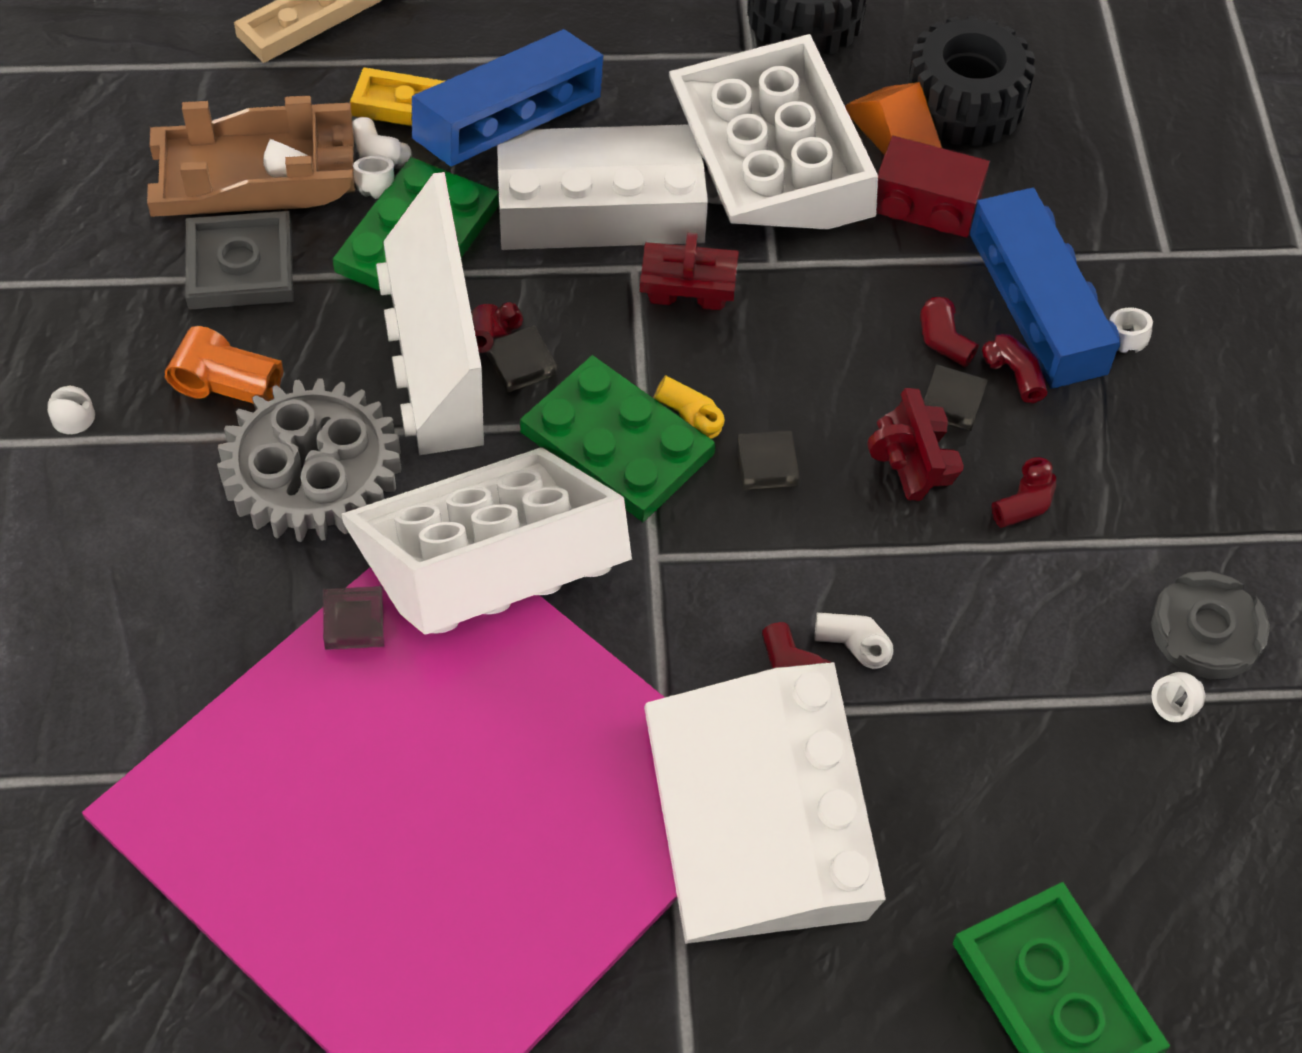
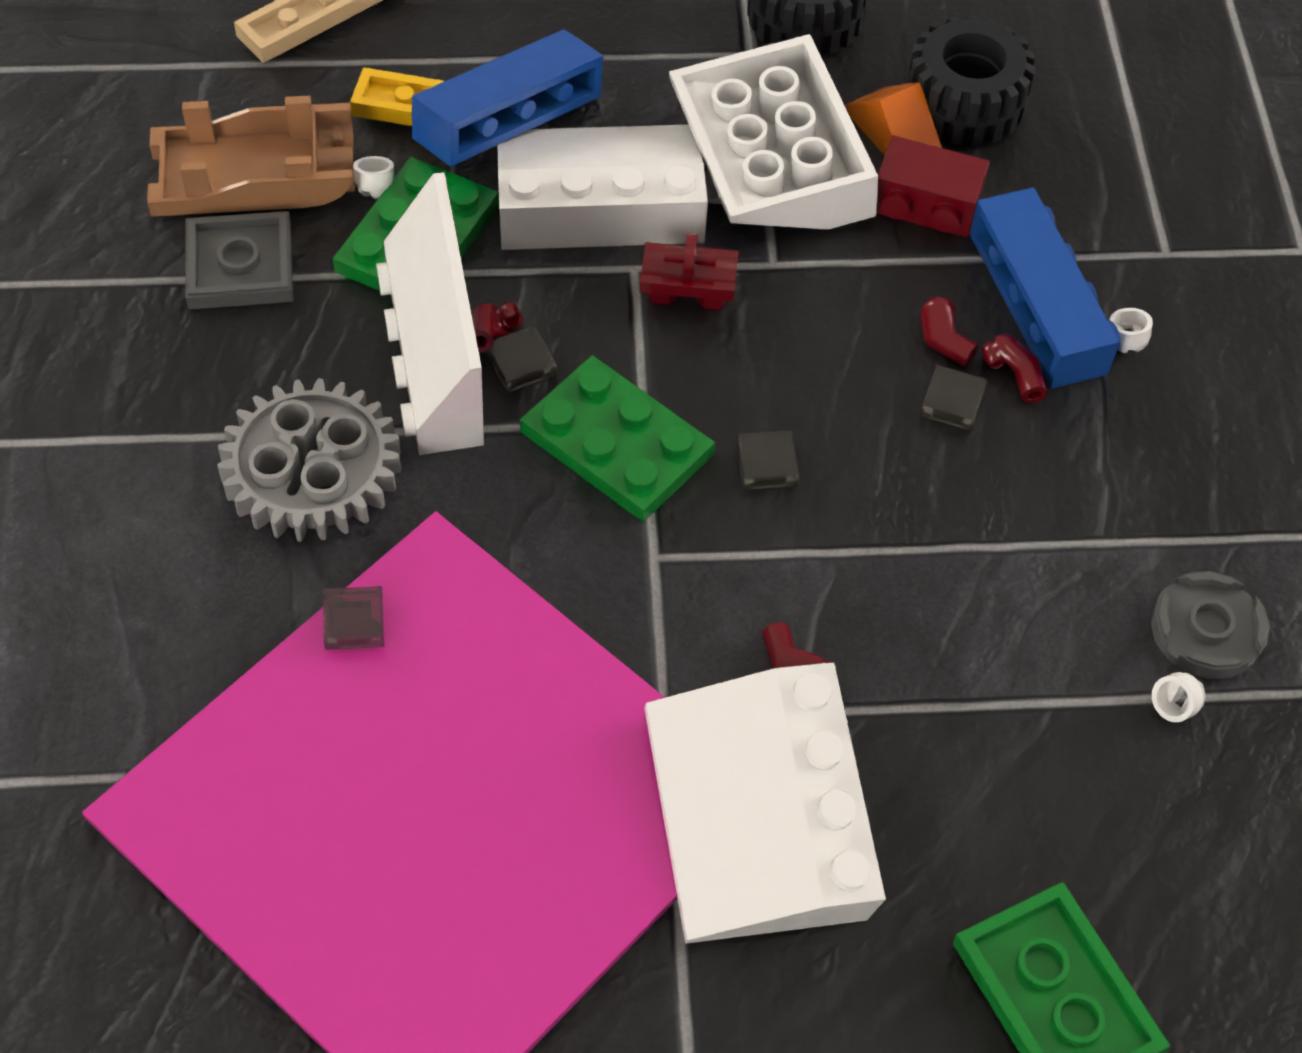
(67, 413): white hinge -> none
(210, 364): orange piece -> none
(275, 158): white hinge -> none
(371, 144): white arm -> none
(490, 538): white slope -> none
(691, 406): yellow arm -> none
(858, 634): white arm -> none
(910, 442): dark red hips -> none
(1033, 495): dark red arm -> none

